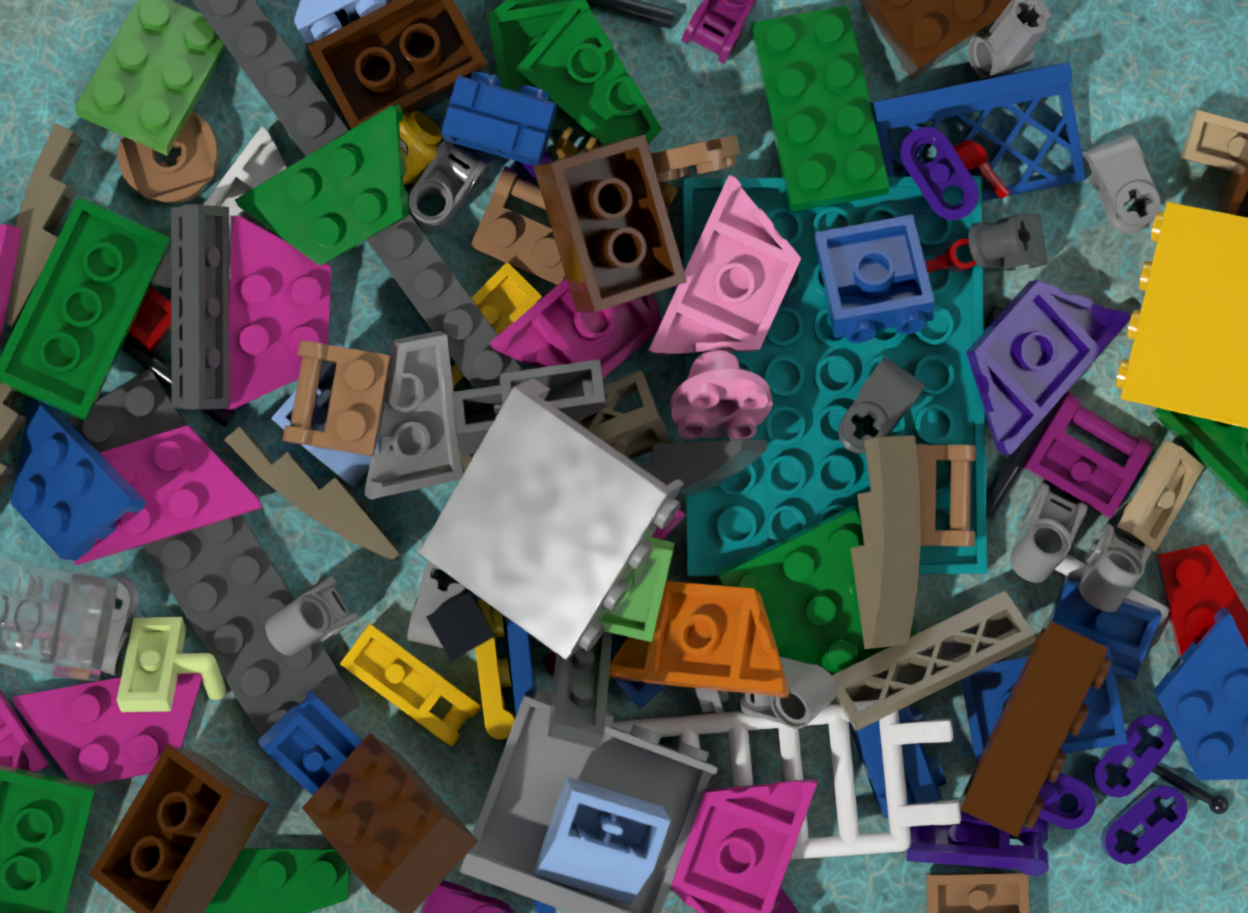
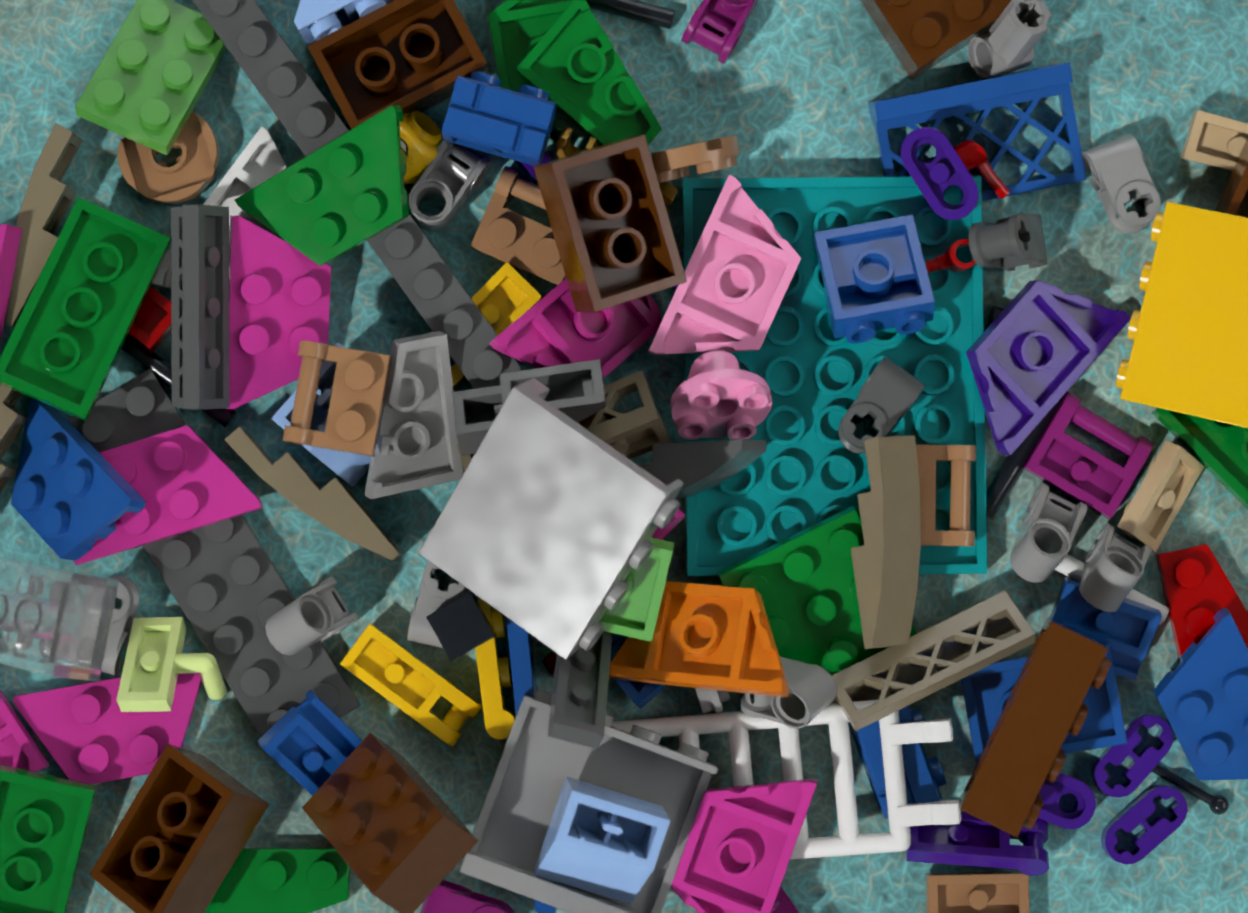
(819, 108): green plate -> none

